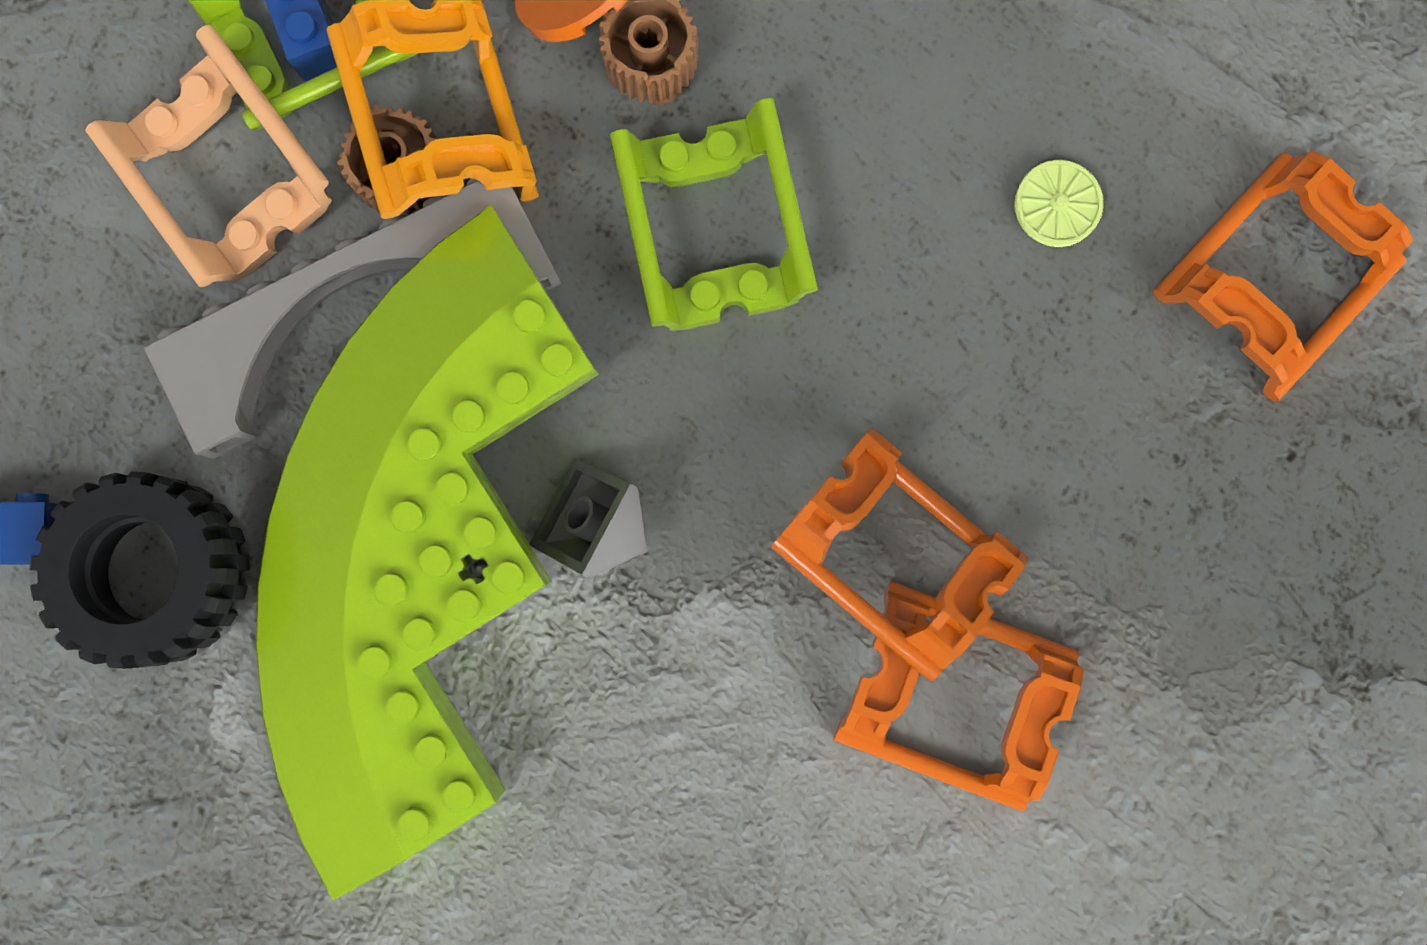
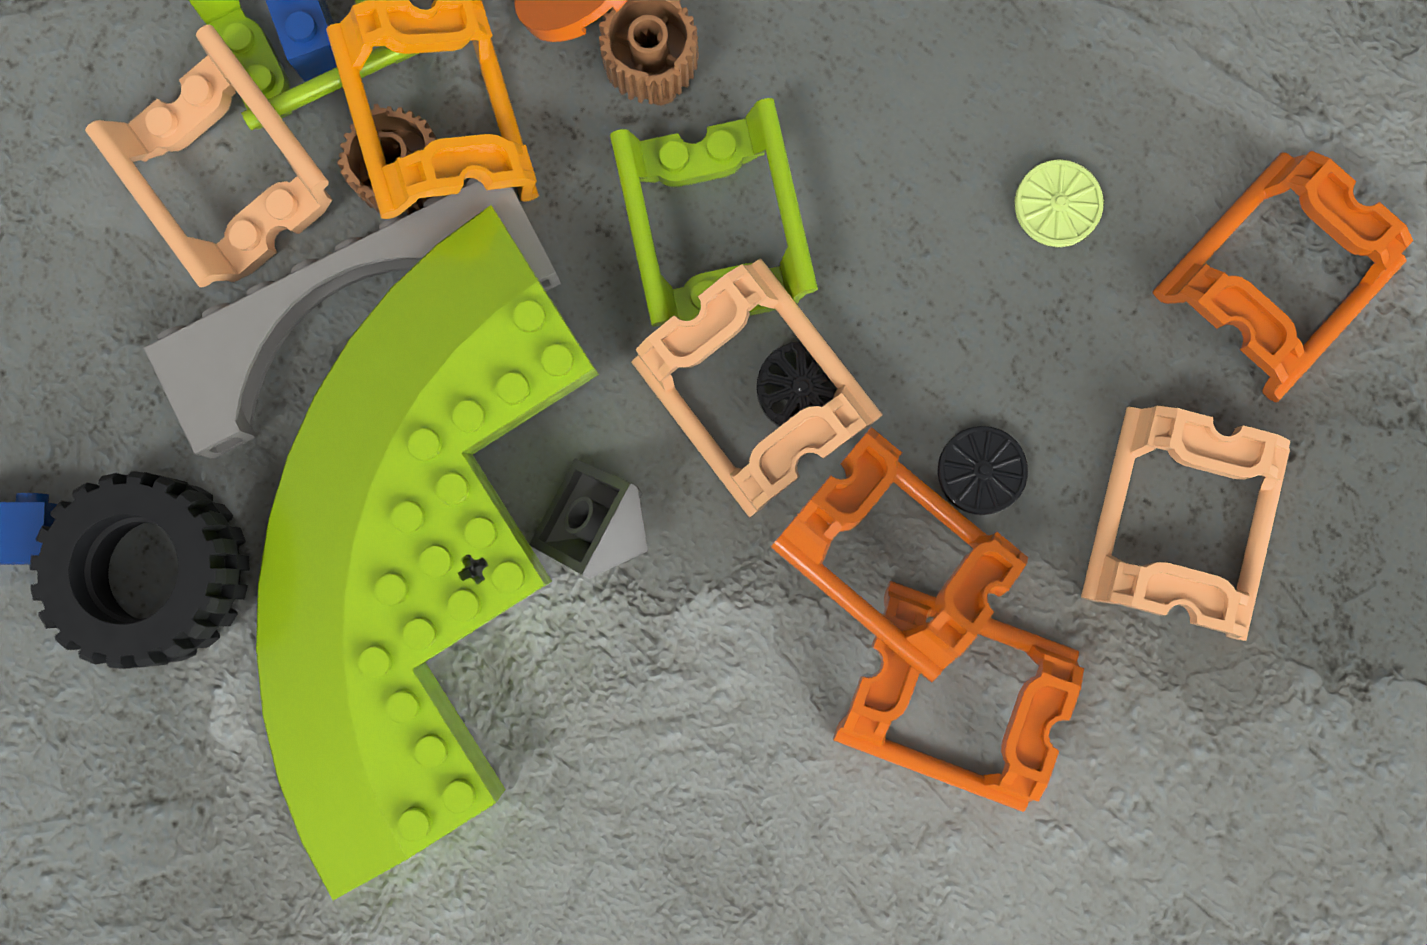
(799, 387): none -> black wheel
(811, 430): none -> light nougat piece
(982, 470): none -> black wheel
(1161, 585): none -> light nougat piece

